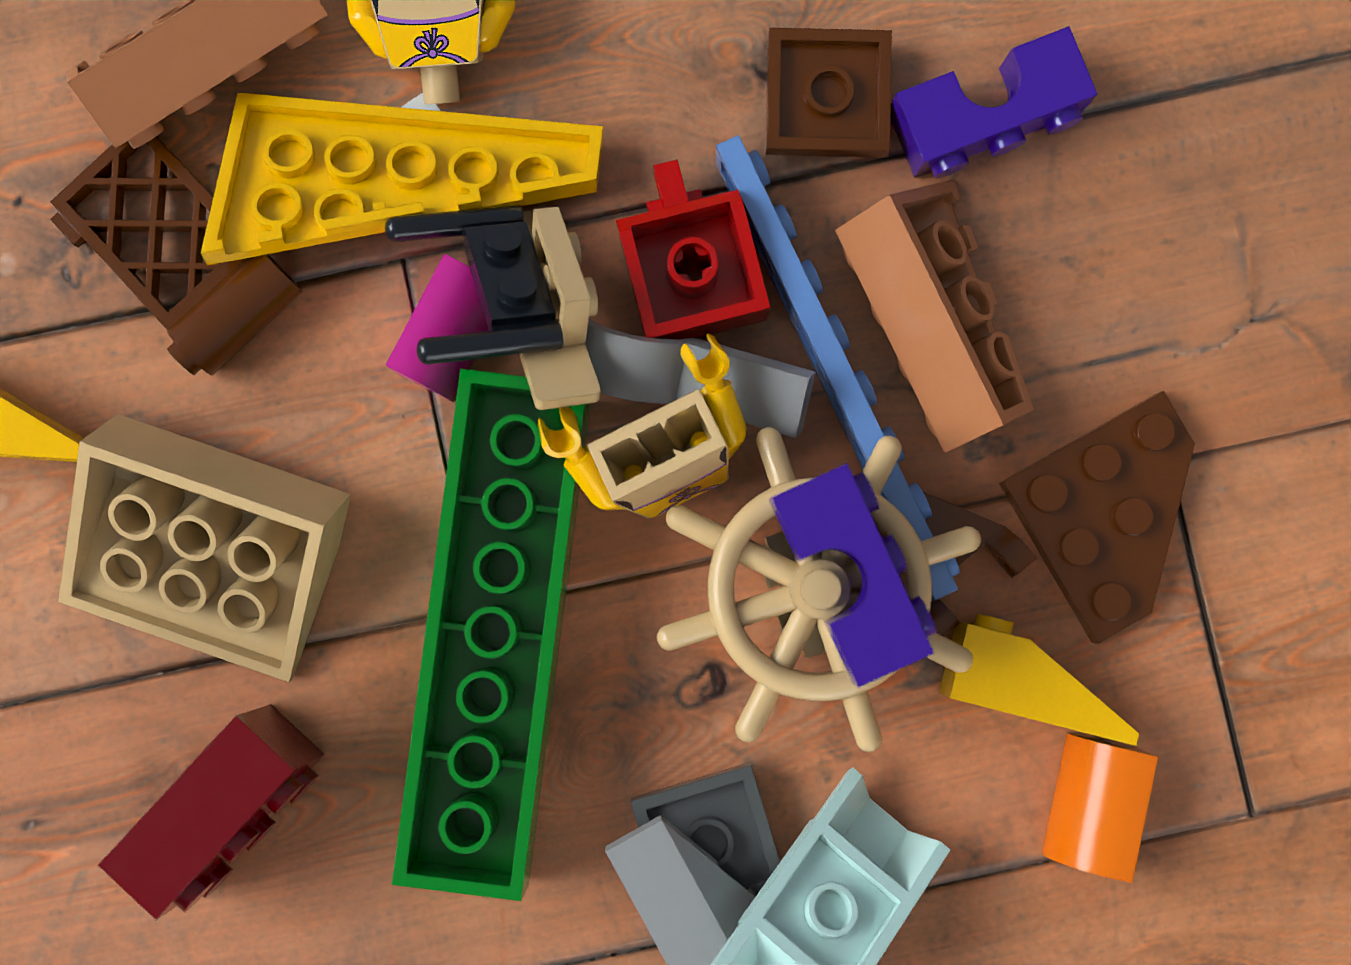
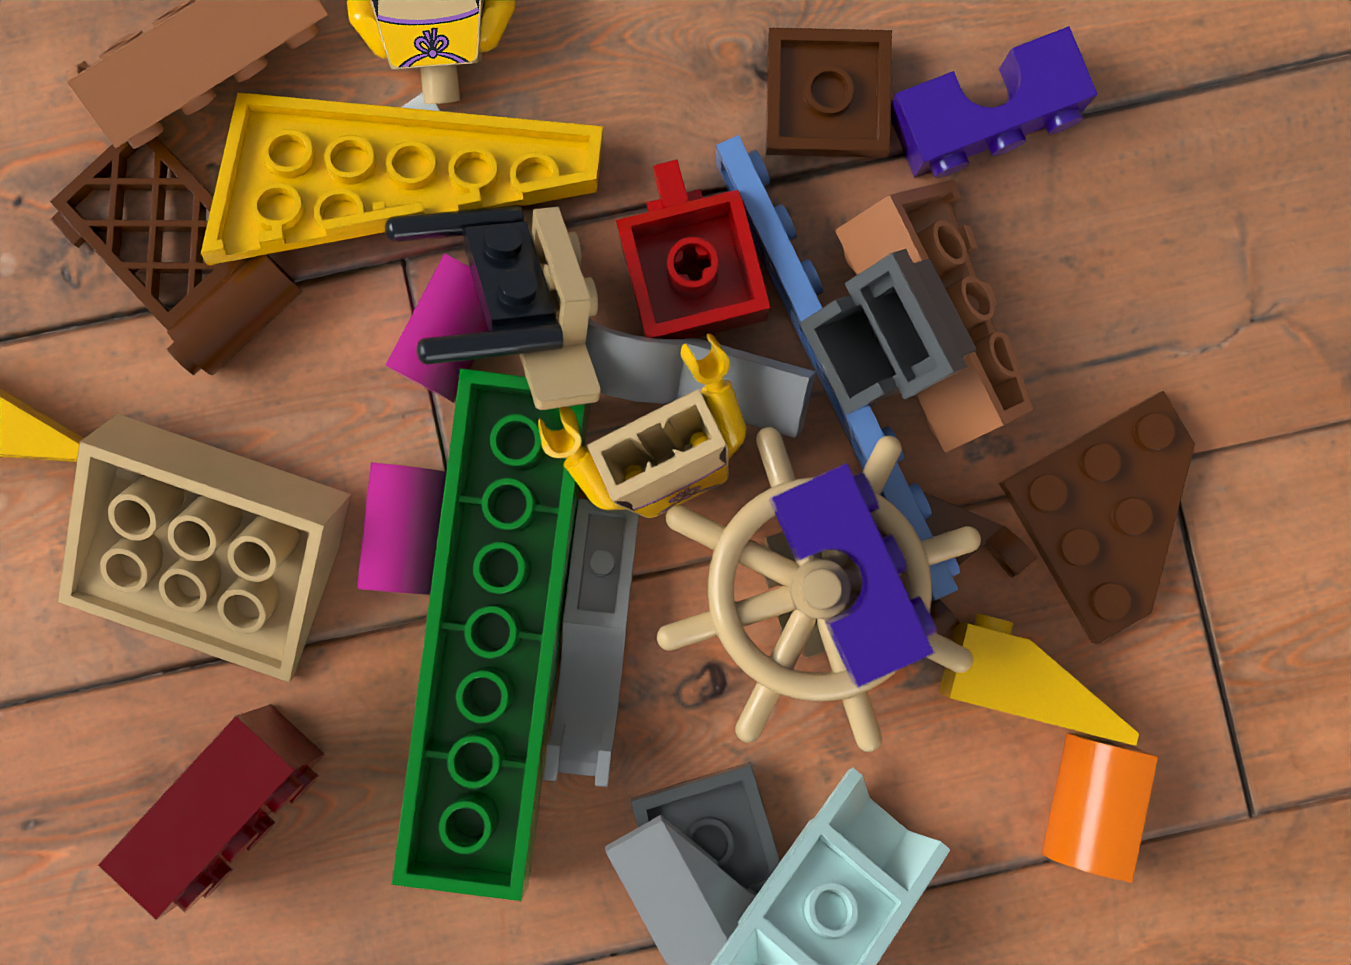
(400, 528): none -> dark pink brick
(592, 643): none -> light grey piece
(889, 333): none -> dark grey plate

